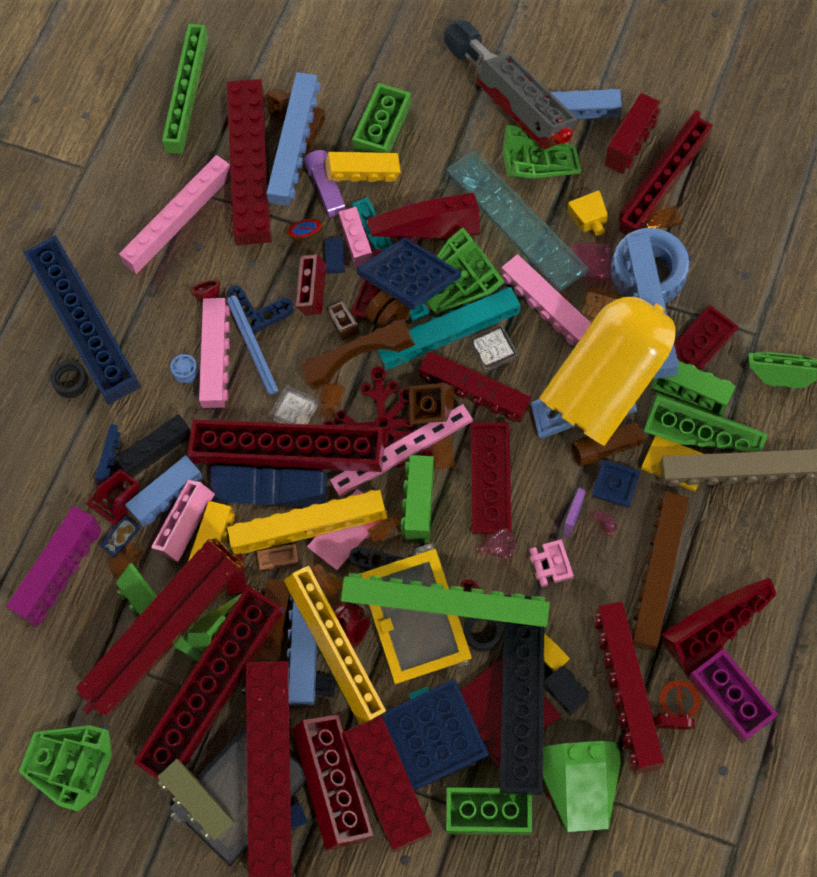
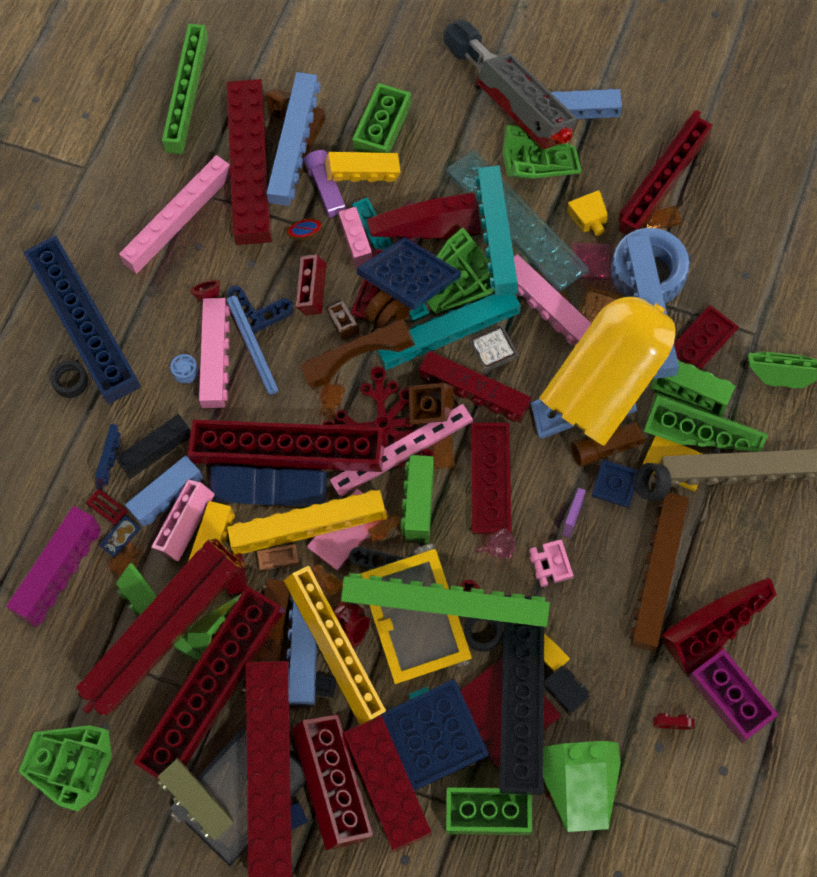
(114, 482): dark red piece -> none
(293, 407): clear tile -> none
(334, 255): dark blue tile -> none
(497, 231): none -> teal brick
(608, 521): clear pink arm -> none
(628, 688): dark red brick -> none
(632, 133): dark red brick -> none
(642, 481): none -> black tyre
(680, 698): clear orange piece -> none

